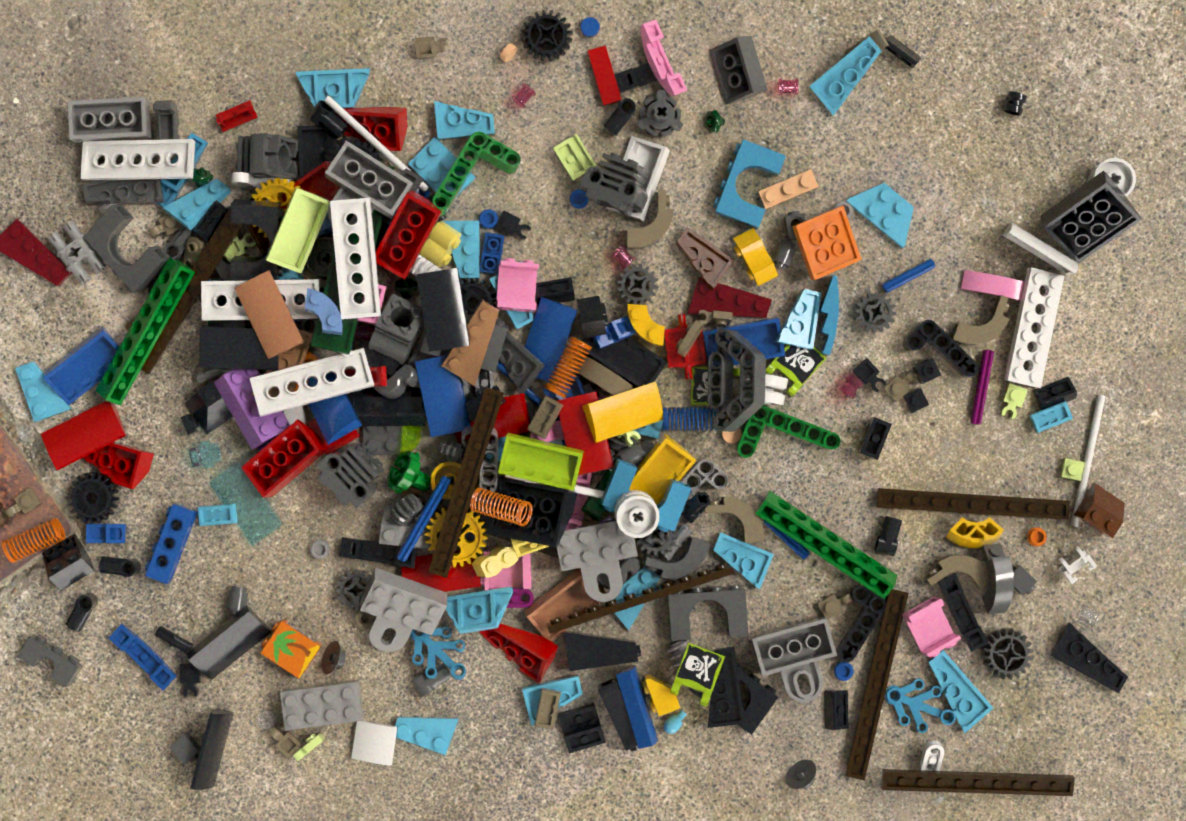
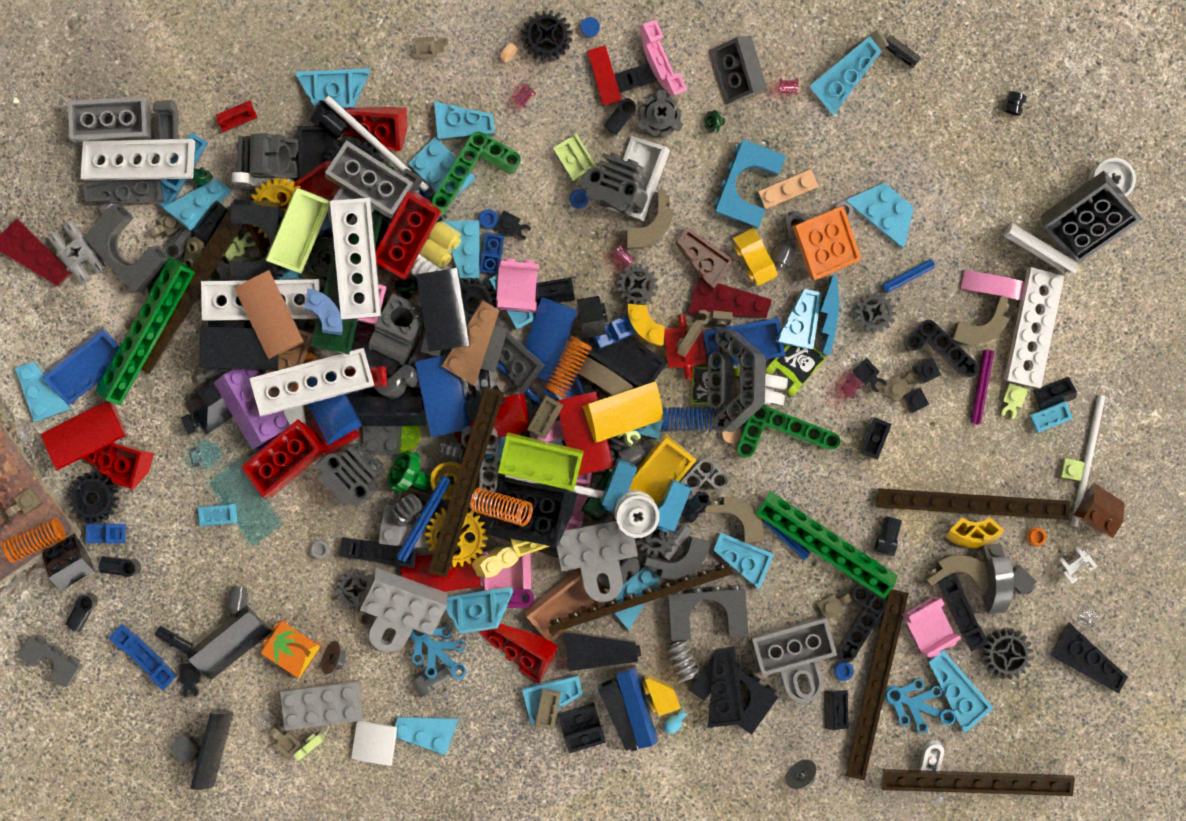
(153, 567): blue brick -> none
(698, 671): flag -> none

